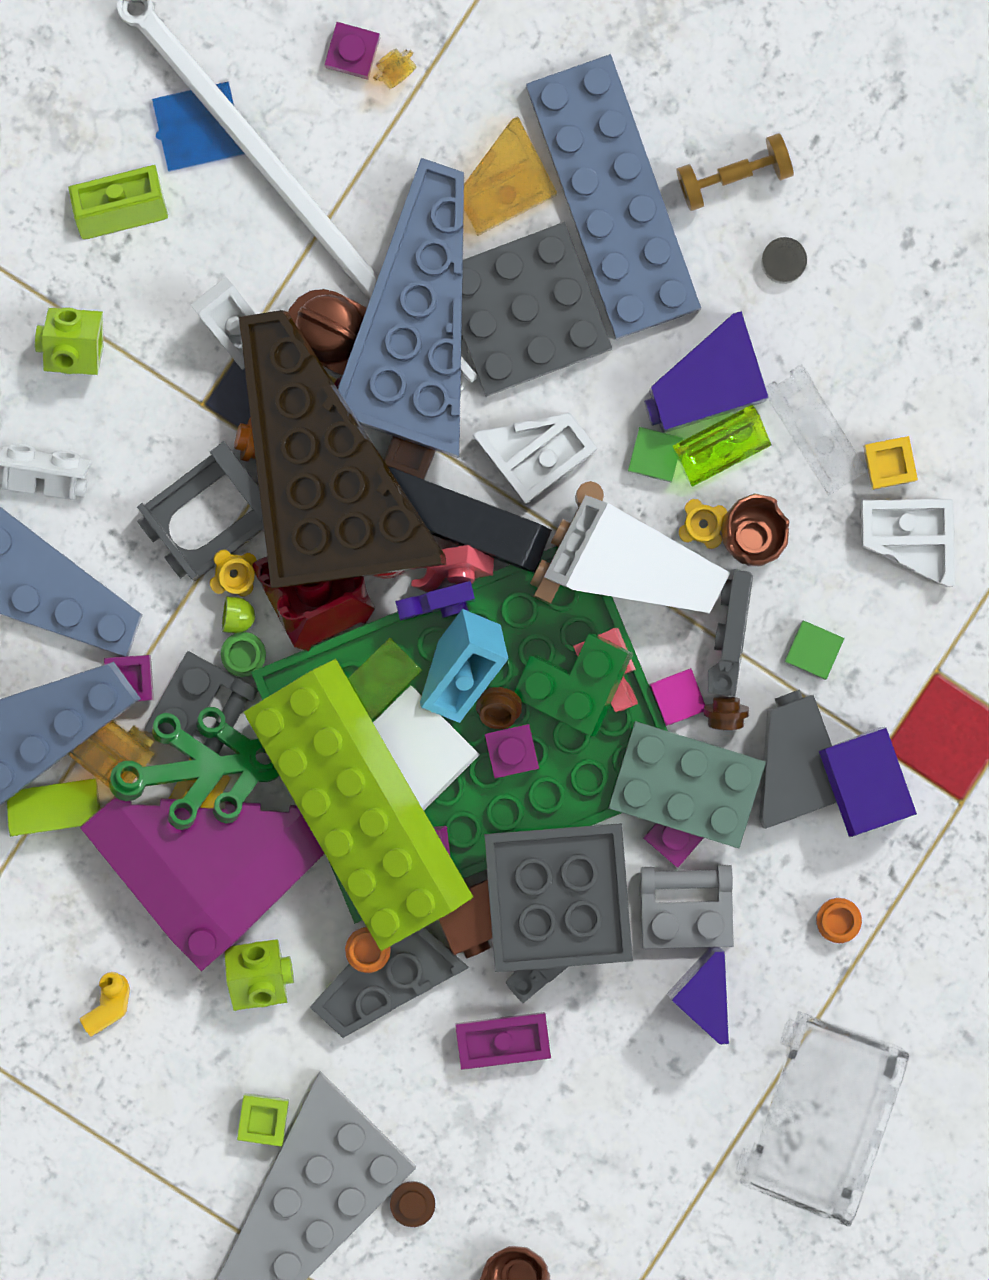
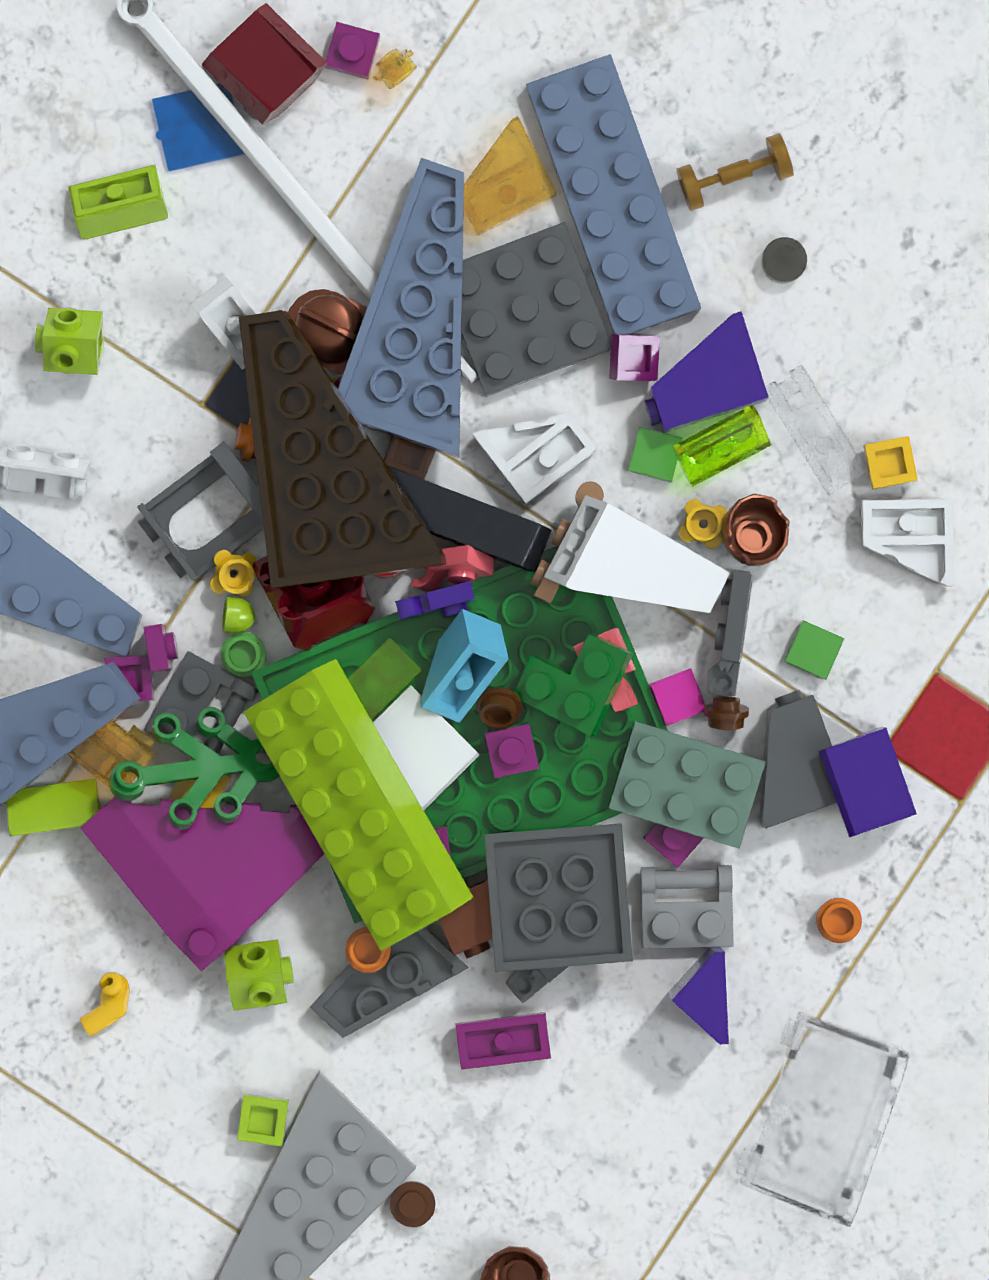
(160, 647): none -> magenta plate
(265, 64): none -> dark red slope
(634, 357): none -> plate

